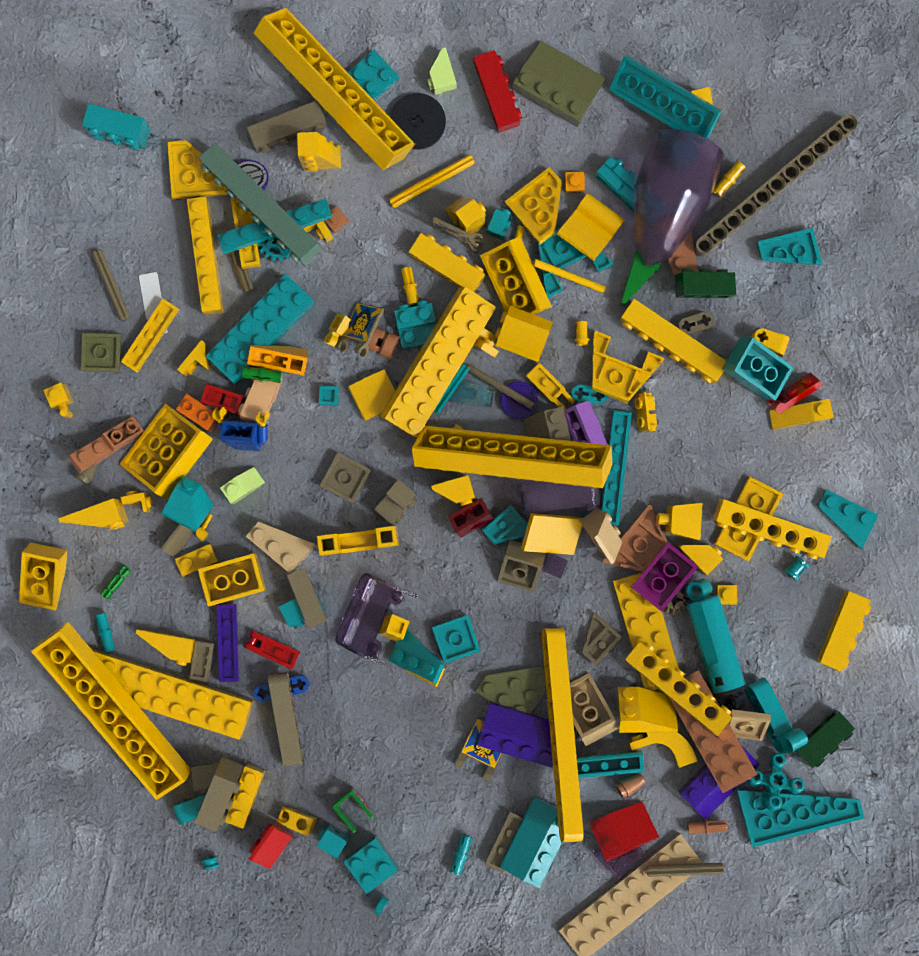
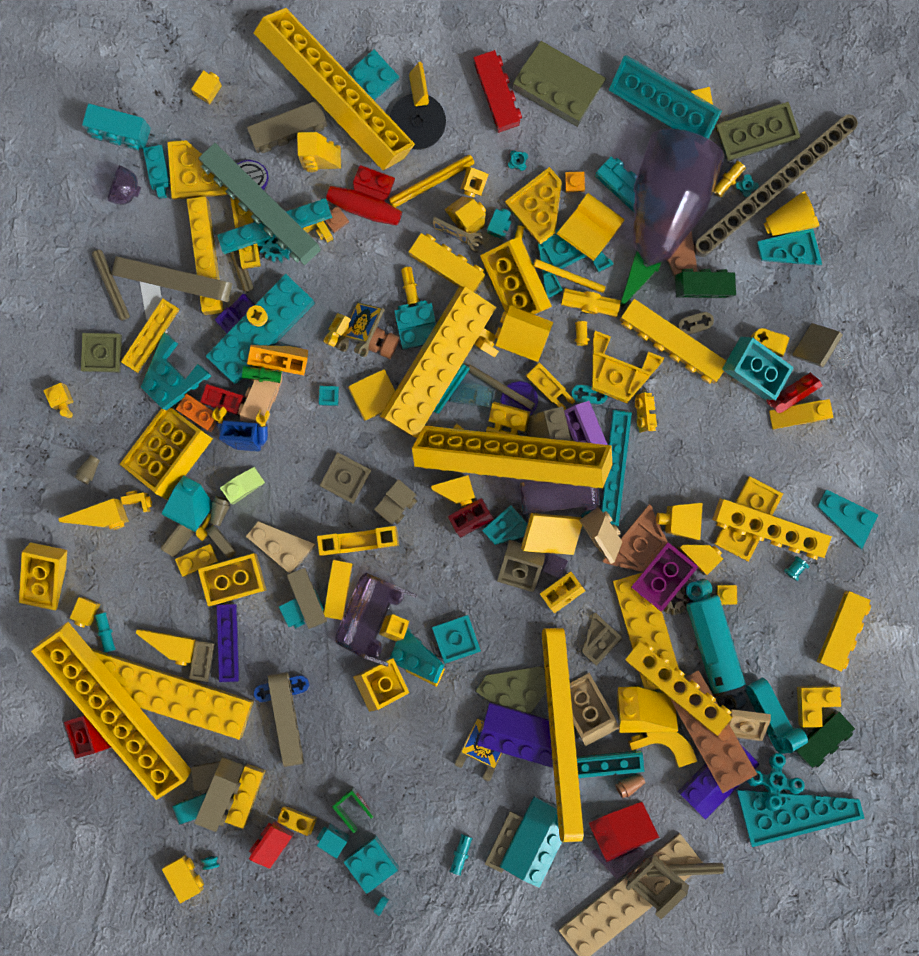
(84, 612): none -> yellow brick
(84, 737): none -> red slope
(106, 445): nougat slope -> none
(115, 582): green axle -> none
(123, 187): none -> clear purple cylinder
(157, 169): none -> teal hinge
(164, 381): none -> teal wing
(172, 279): none -> dark tan beam
(183, 878): none -> yellow brick
(197, 355): yellow slope -> none
(206, 86): none -> yellow brick
(218, 510): none -> dark tan cone
(221, 541): none -> dark tan beam
(234, 313): none -> dark purple slope
(258, 319): none -> yellow wheel
(272, 649): red plate -> none
(338, 589): none -> yellow slope
(367, 197): none -> red plate
(381, 685): none -> yellow slope
(418, 85): none -> yellow slope
(441, 74): yellowish green slope -> none
(479, 178): none -> yellow brick
(507, 416): none -> yellow plate
(518, 155): none -> teal plate
(562, 592): none -> yellow brick
(590, 302): none -> yellow piece
(669, 896): none -> dark tan window
(707, 827): nougat axle -> none
(746, 191): none -> teal plate
(757, 131): none -> olive plate
(792, 217): none -> yellow cone
(812, 699): none -> yellow brick
(817, 345): none -> dark tan tile

